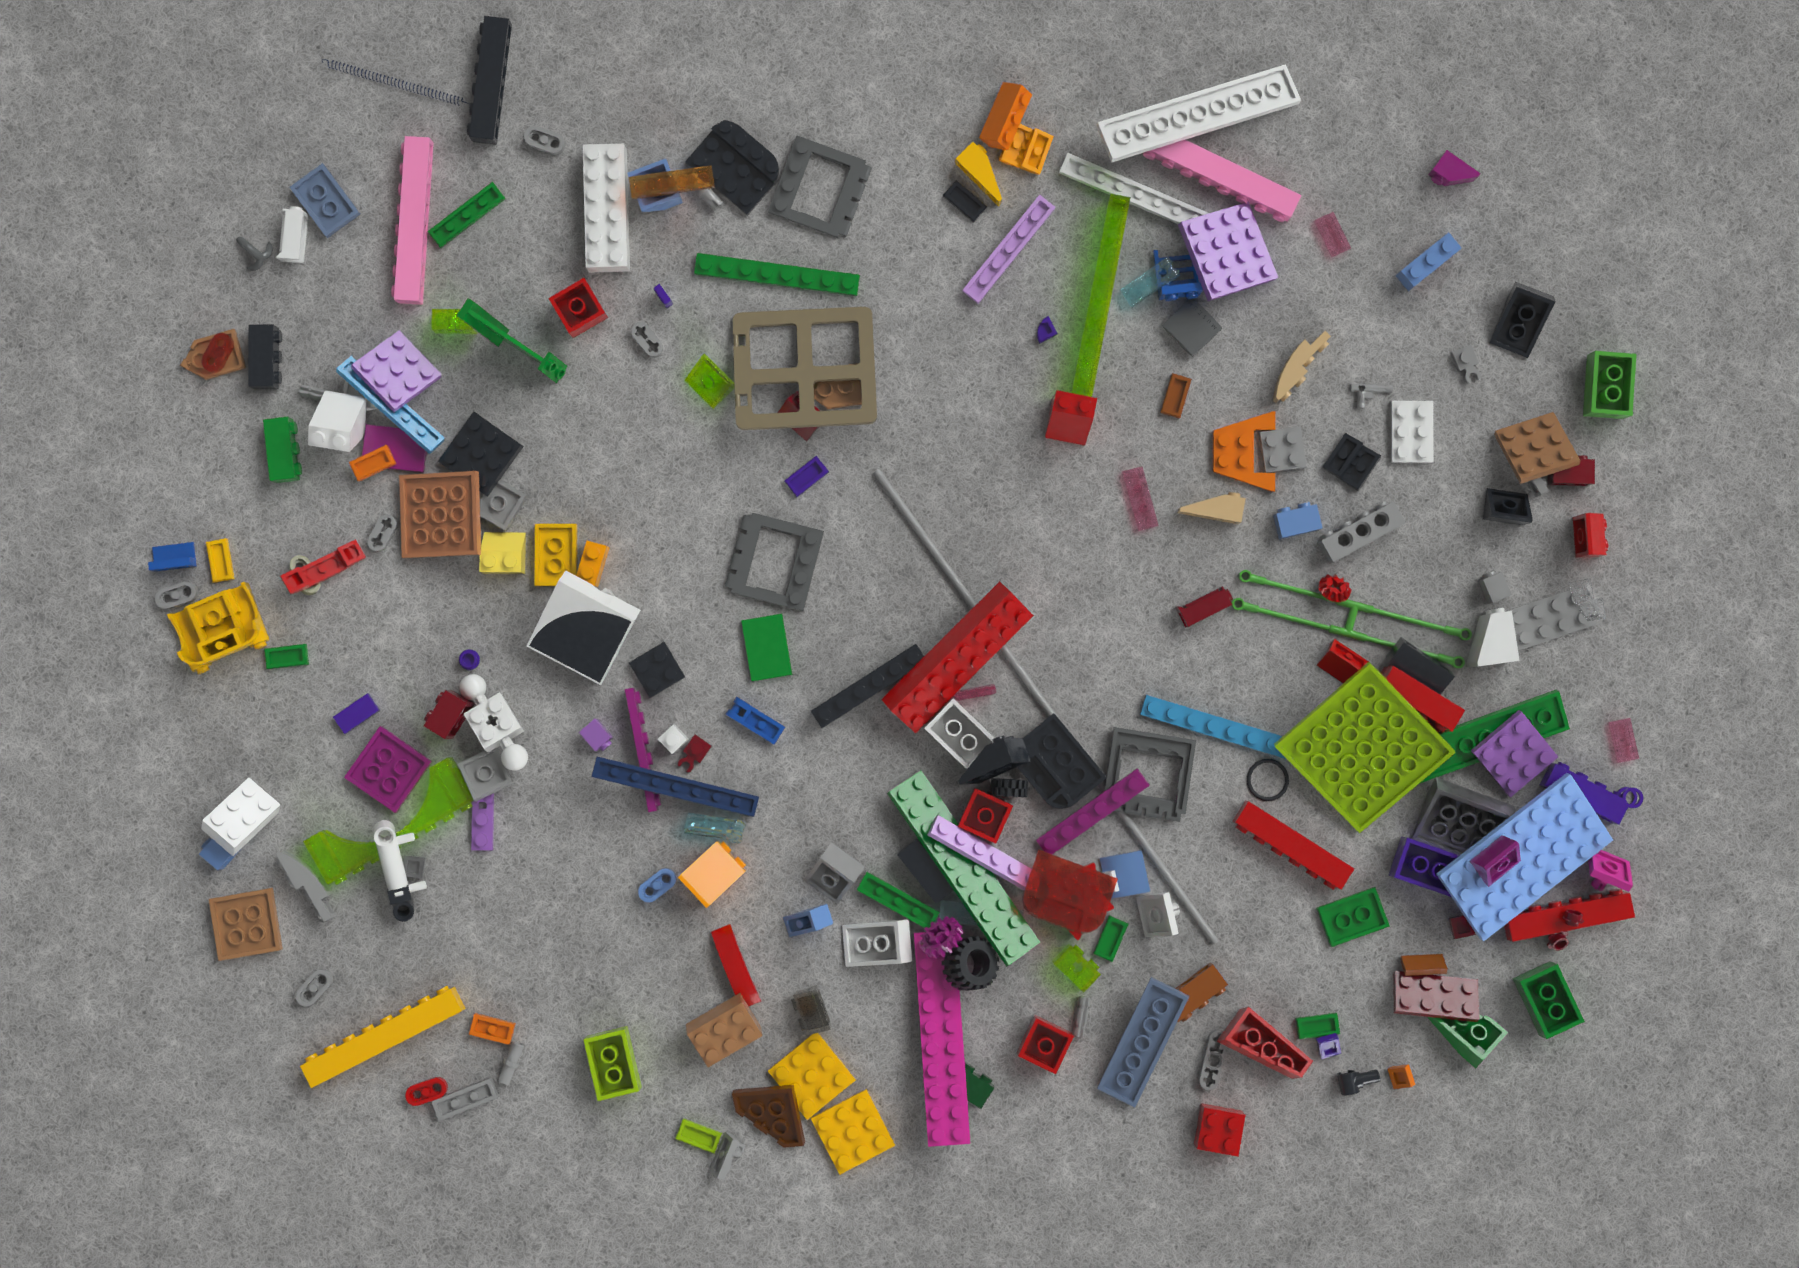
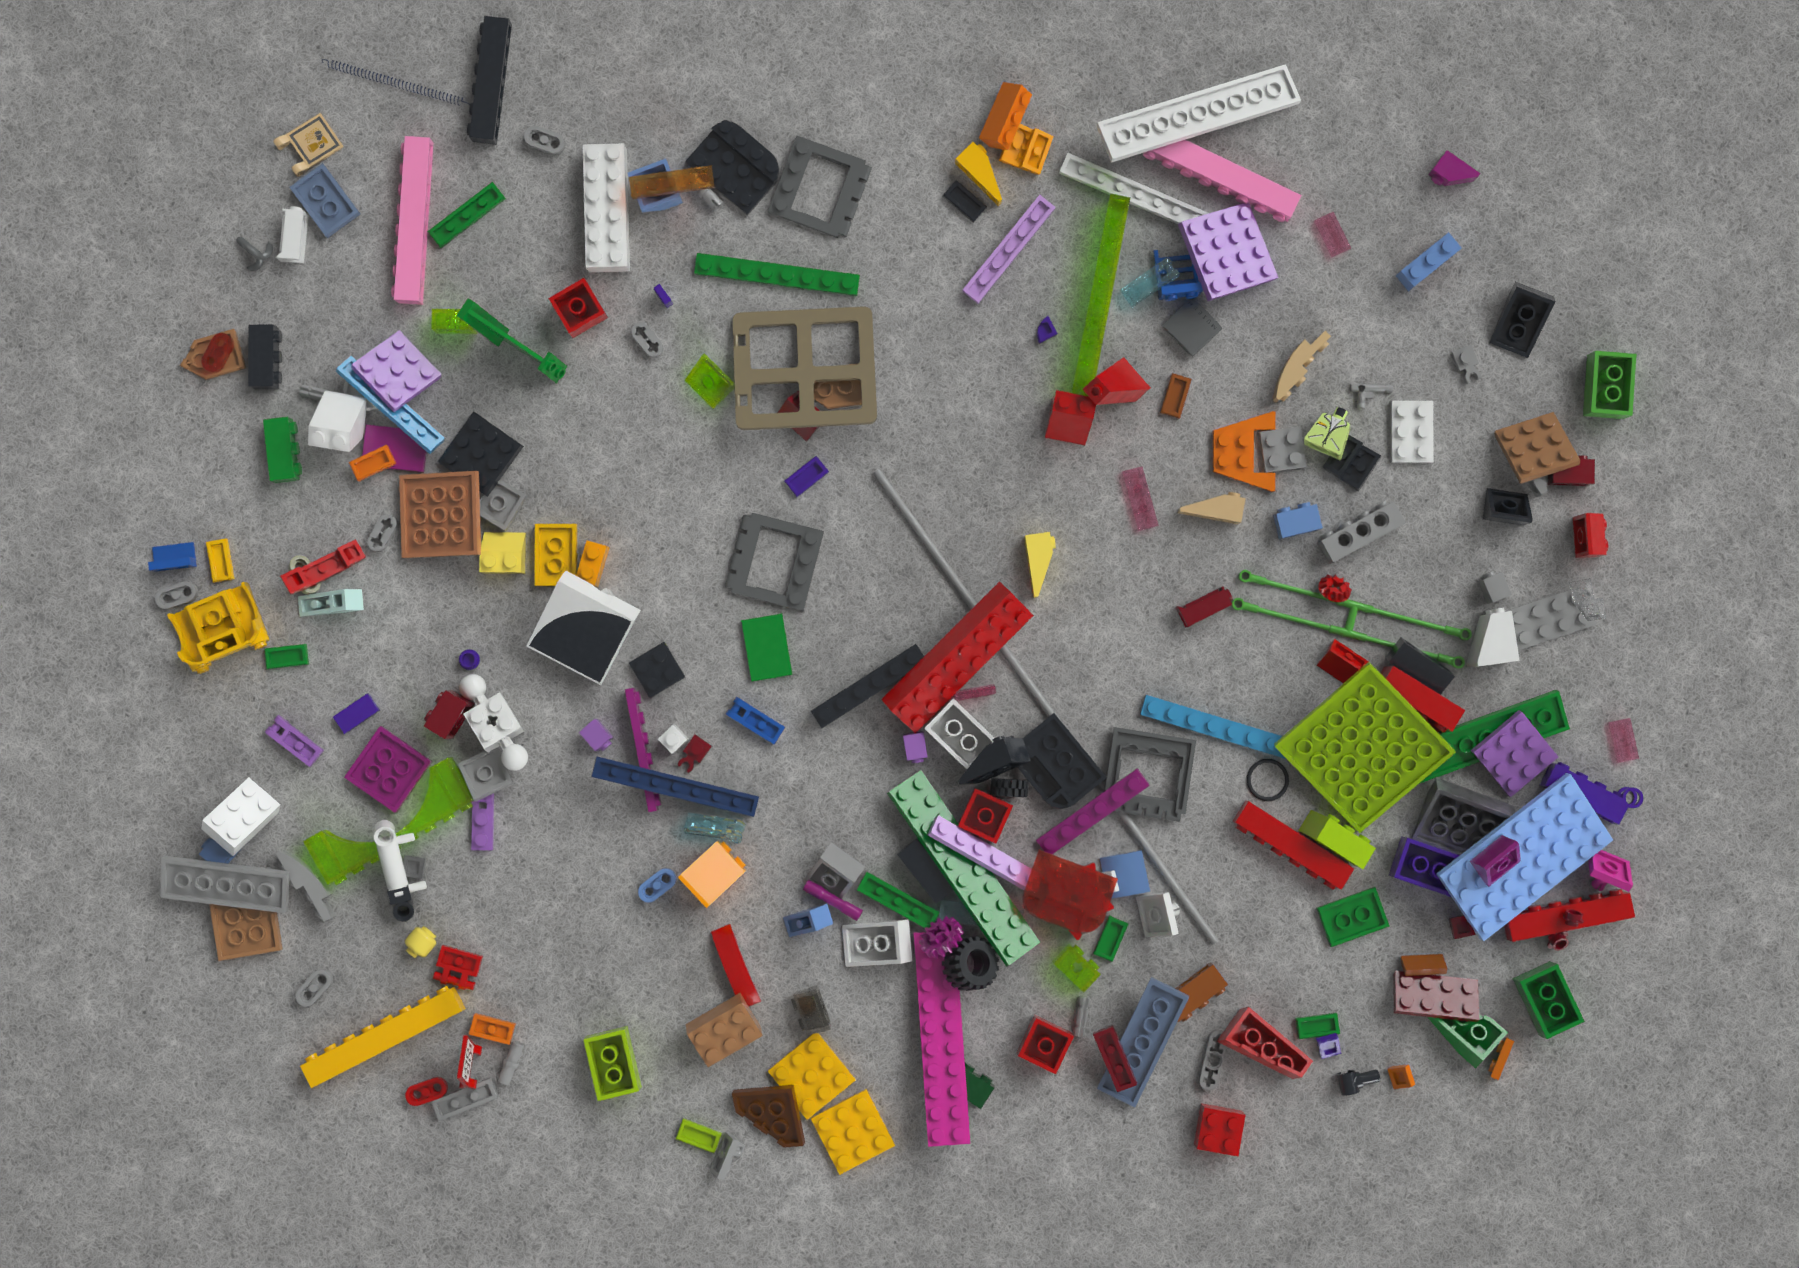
(224, 884): none -> light grey plate
(294, 741): none -> medium lavender plate
(312, 141): none -> tan flag
(331, 602): none -> light aqua slope
(420, 942): none -> light yellow head
(459, 961): none -> red plate
(465, 1063): none -> red flag
(821, 893): none -> magenta piece
(915, 747): none -> medium lavender brick
(1039, 553): none -> light yellow slope
(1115, 1058): none -> dark red plate
(1117, 385): none -> red slope
(1329, 434): none -> yellowish green torso
(1338, 838): none -> lime wedge
(1497, 1066): none -> orange plate

